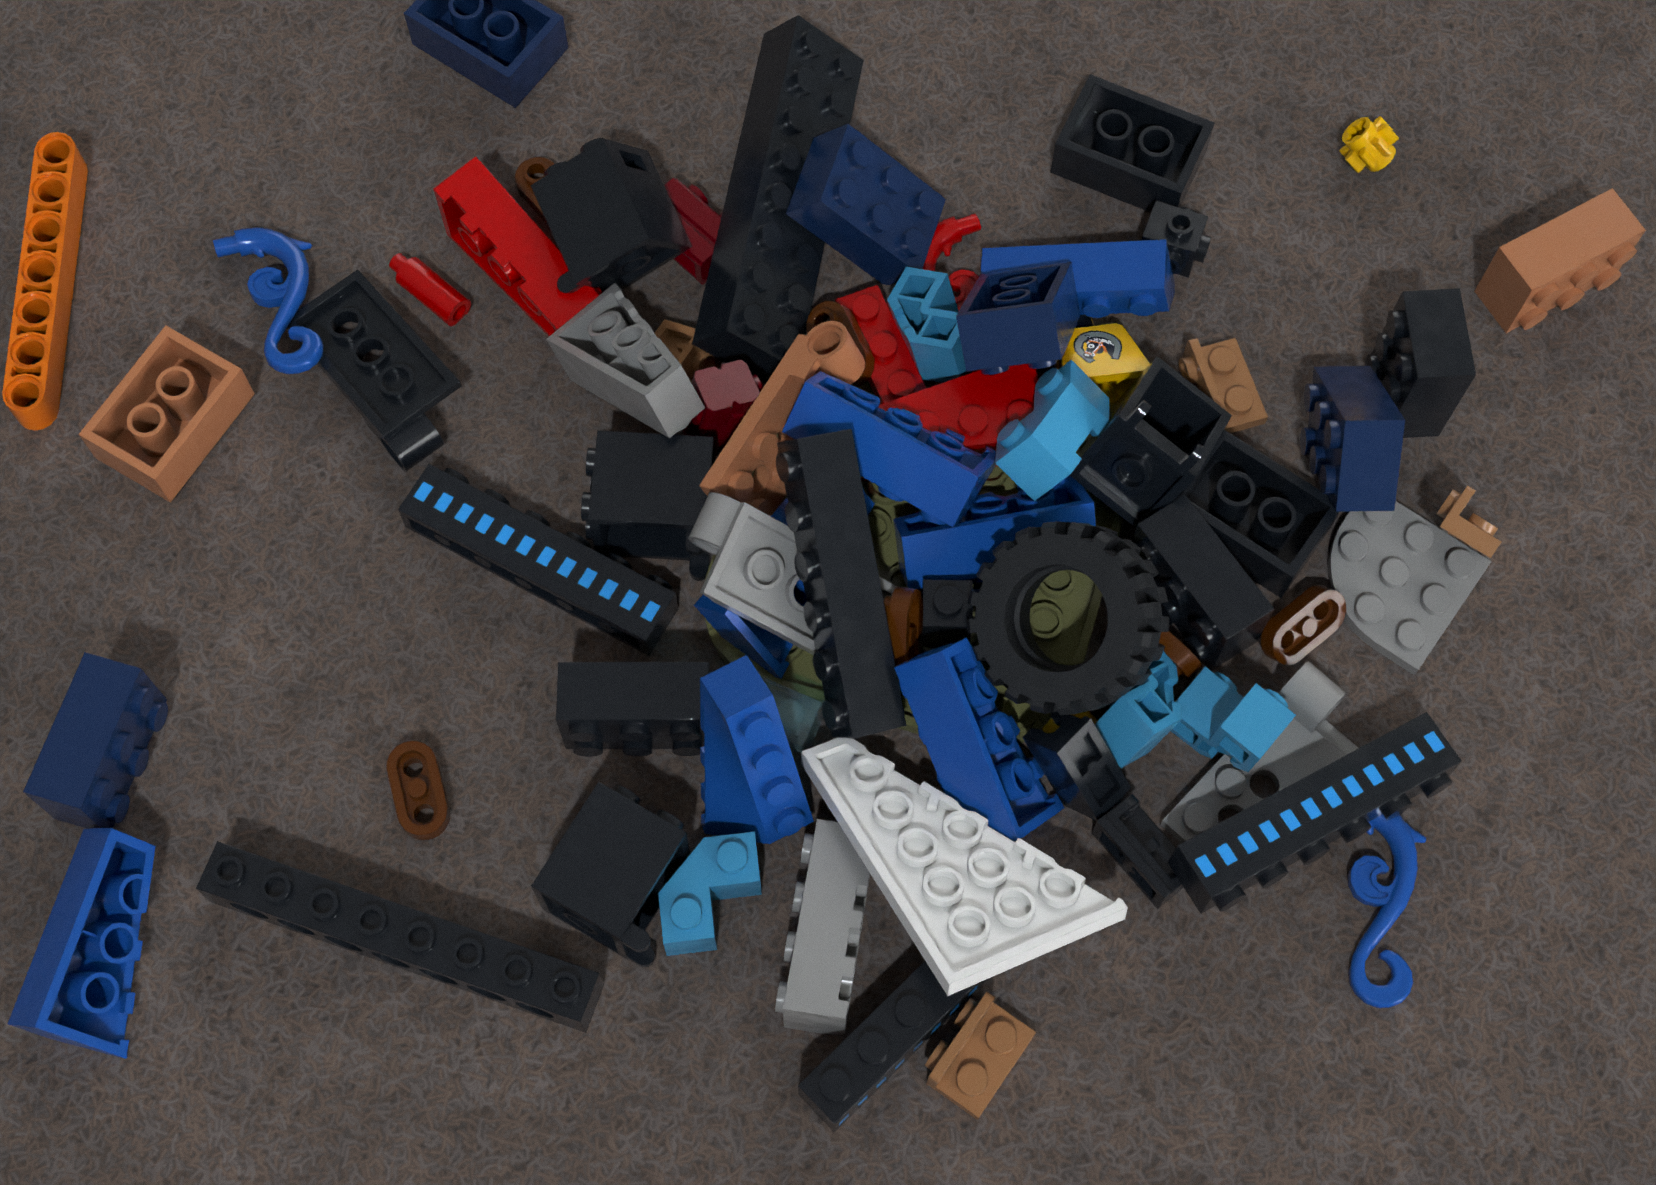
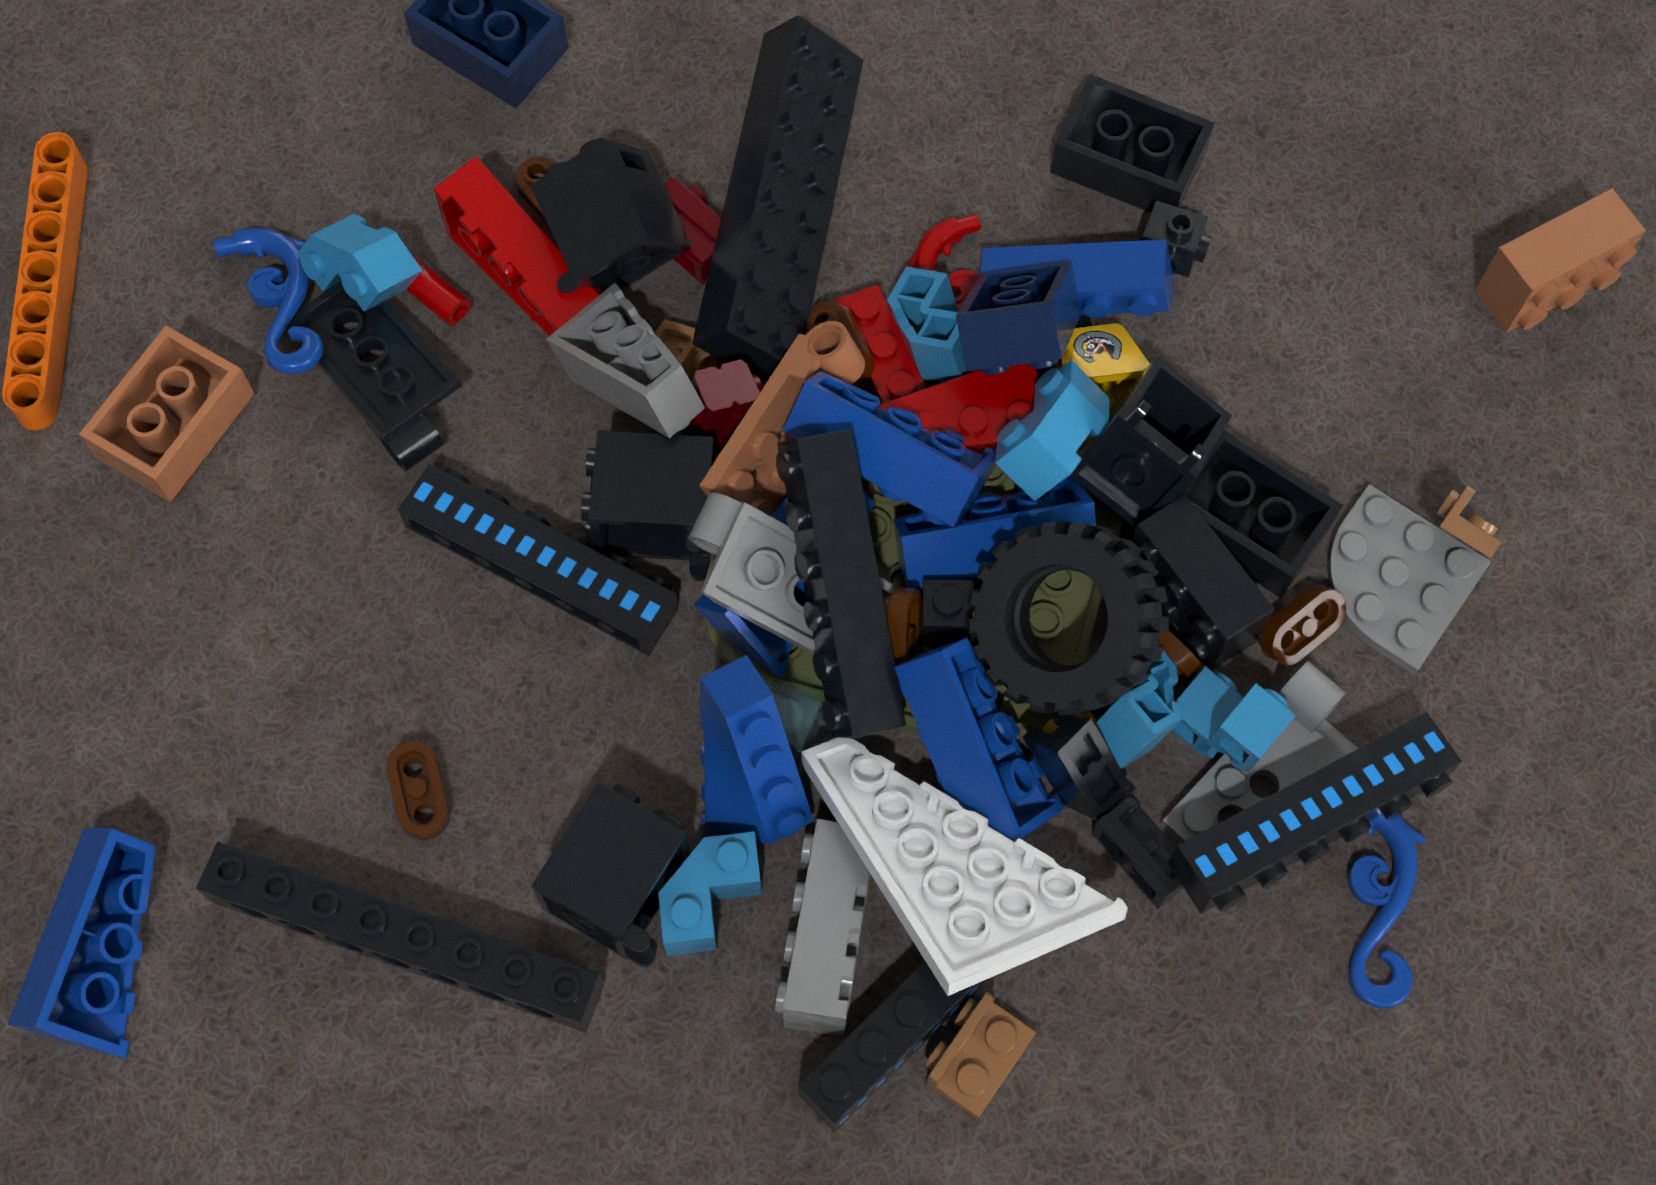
(97, 744): dark blue brick -> none
(367, 261): none -> dark azure brick
(630, 707): black brick -> none
(865, 204): dark blue brick -> none
(1225, 378): medium nougat bracket -> none
(1353, 438): dark blue brick -> none
(1369, 144): yellow gear -> none
(1425, 358): black brick -> none

